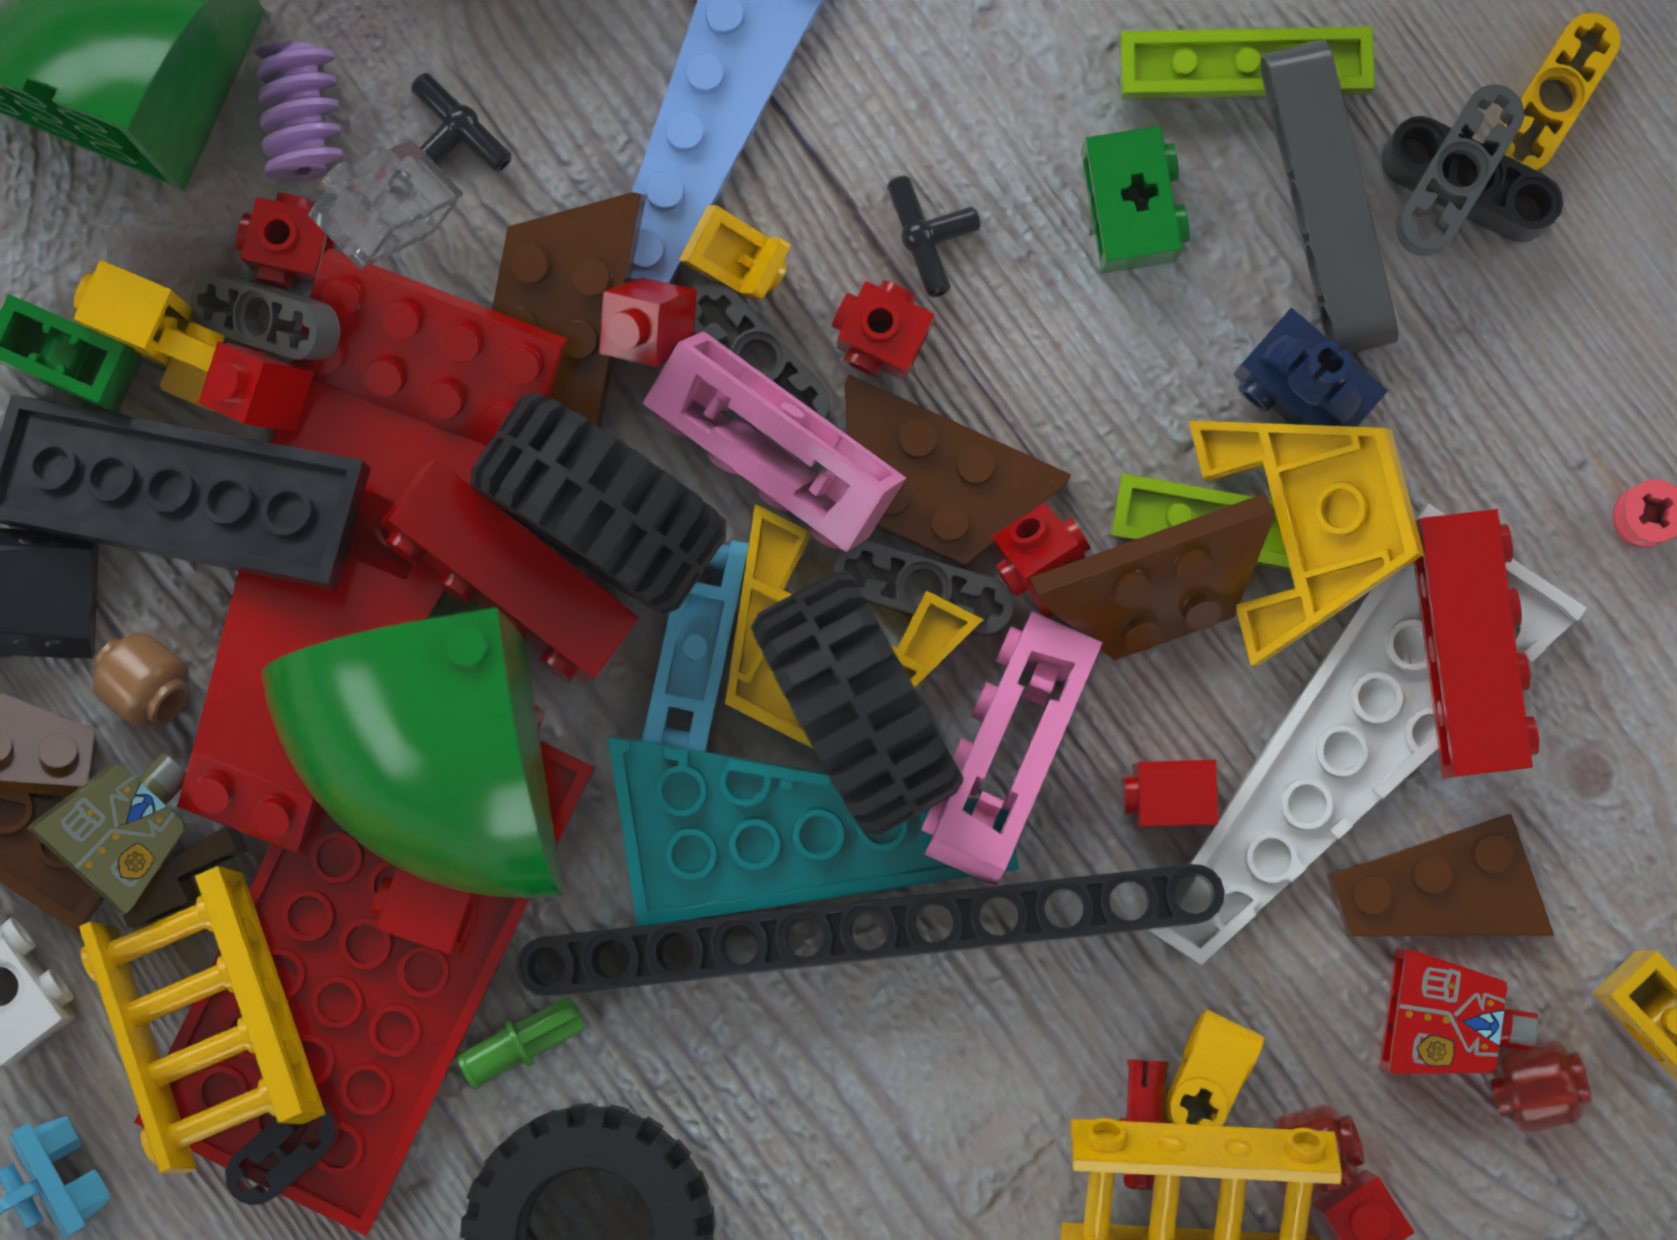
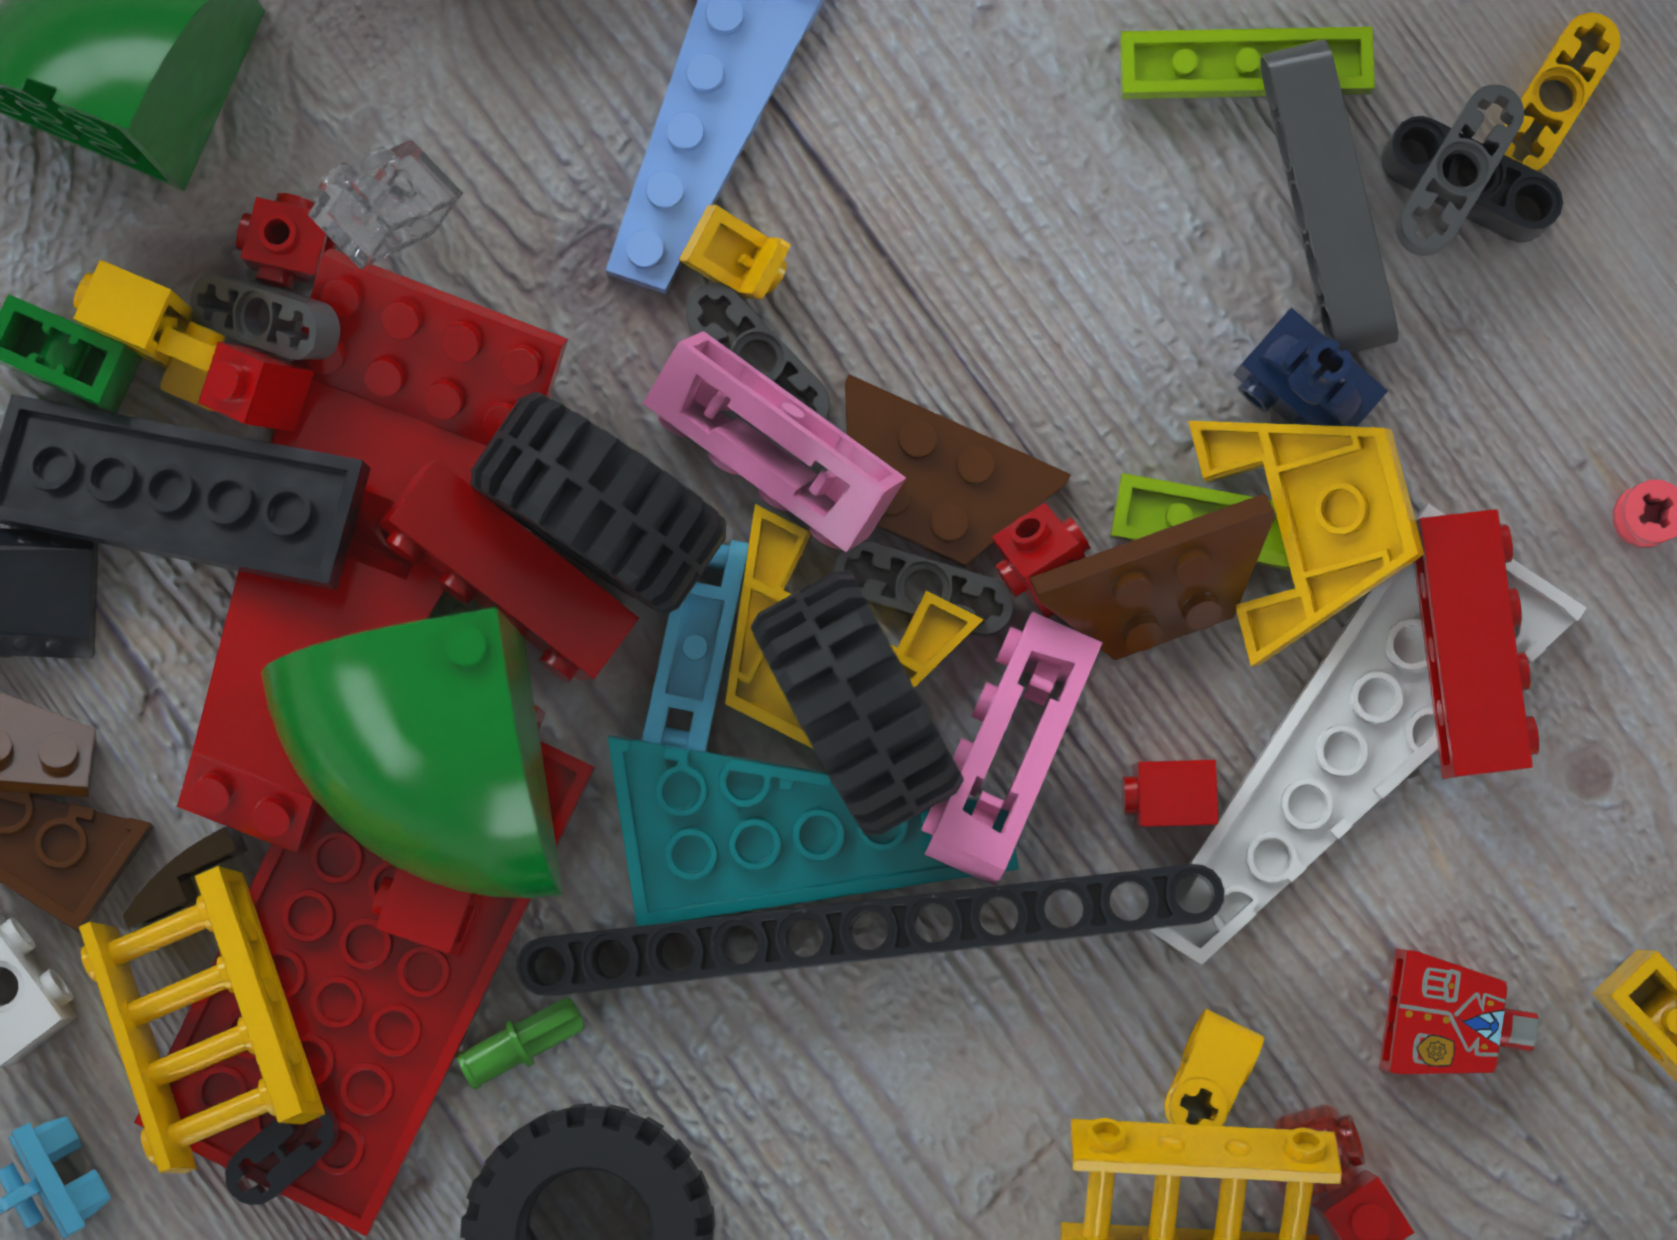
(116, 829): olive torso -> none
(141, 680): medium nougat head -> none
(296, 111): lavender piece -> none
(459, 125): black piece -> none
(556, 281): reddish brown wing -> none
(646, 320): red brick -> none
(888, 351): red brick -> none
(922, 235): black piece -> none
(1121, 233): green brick -> none
(1145, 1105): red axle -> none
(1445, 886): reddish brown wing -> none
(1542, 1087): clear red head -> none

